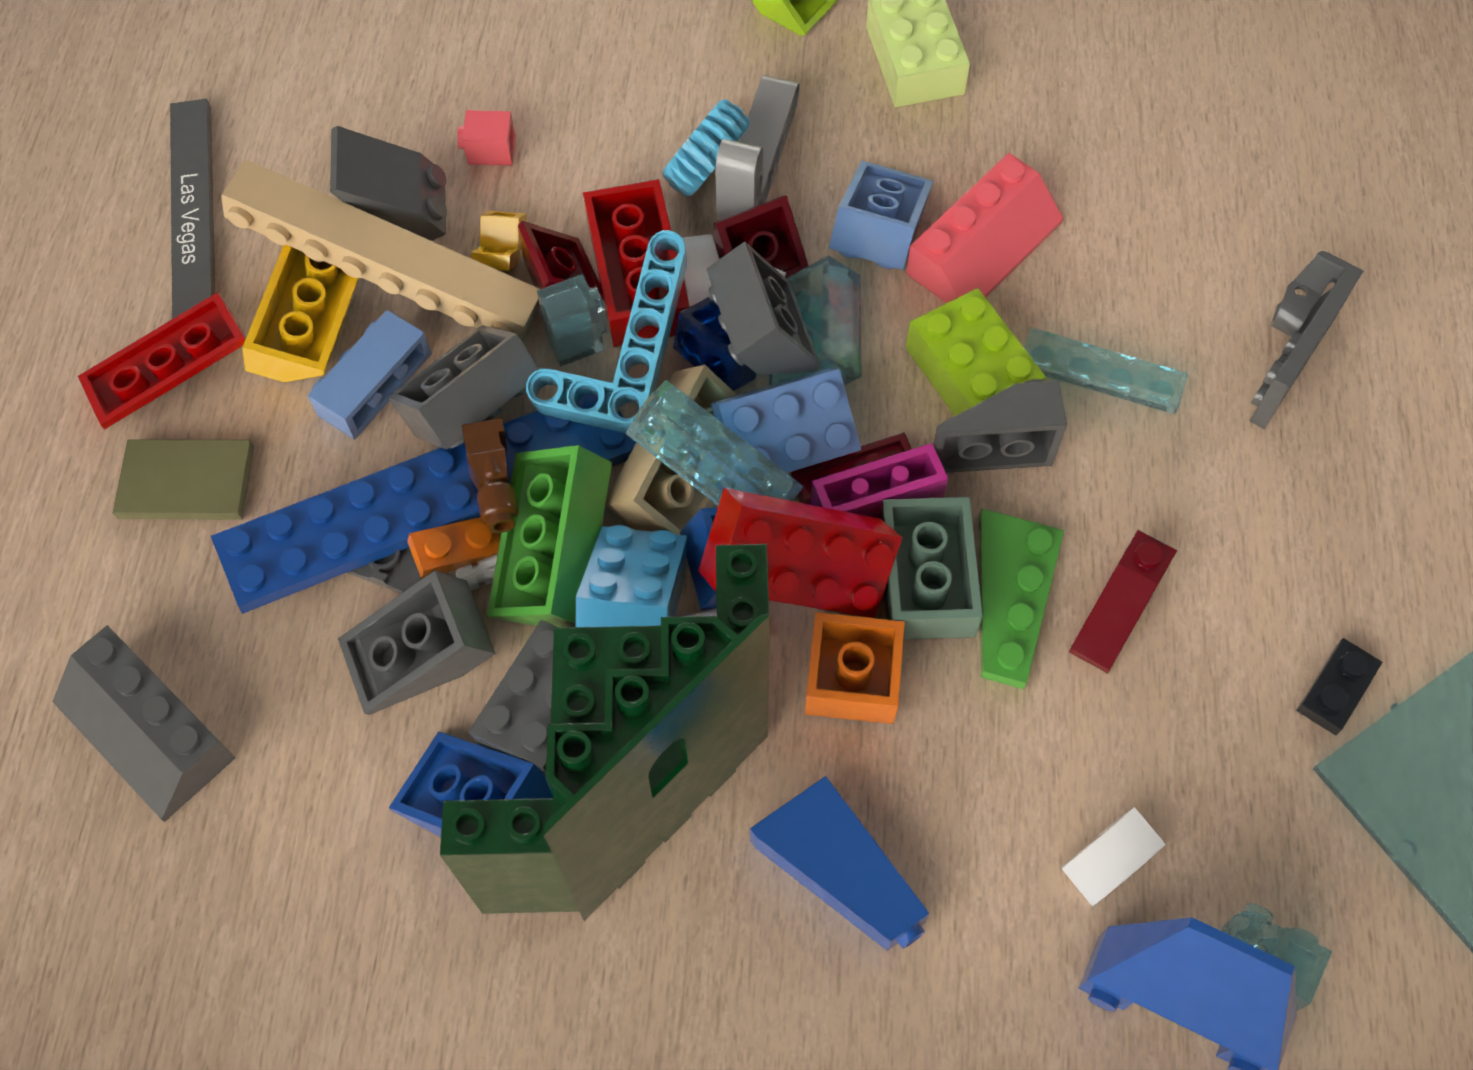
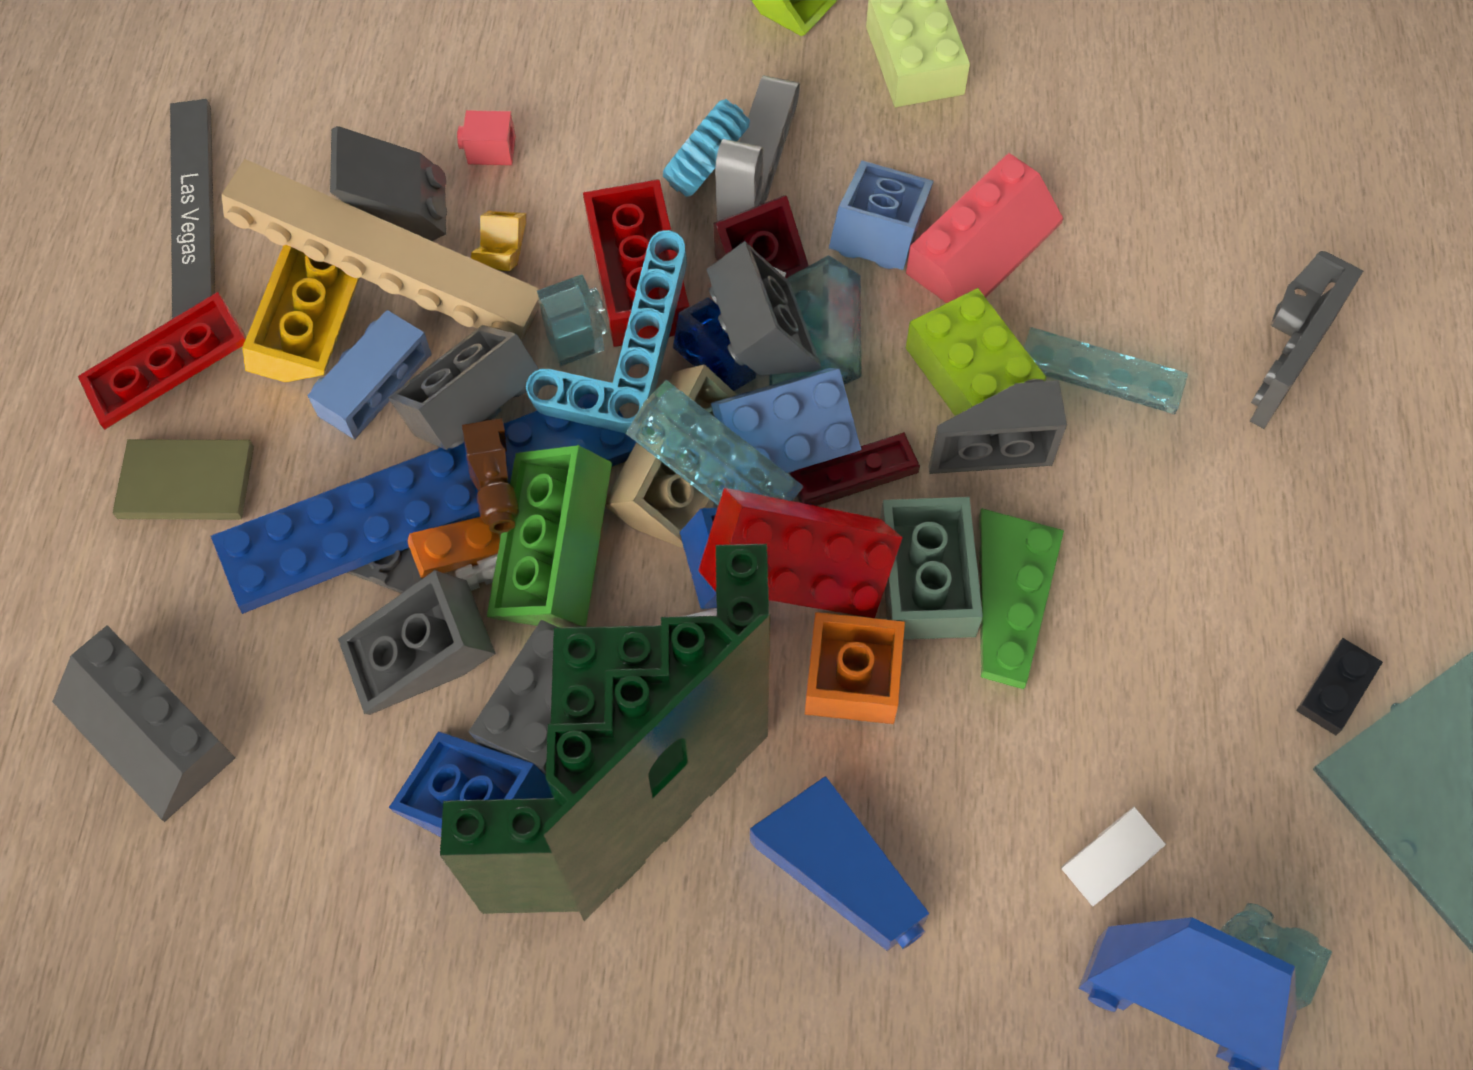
(554, 256): dark red slope -> none
(632, 578): dark azure brick -> none
(700, 255): white slope -> none
(900, 476): dark pink brick -> none
(1122, 601): dark red slope -> none

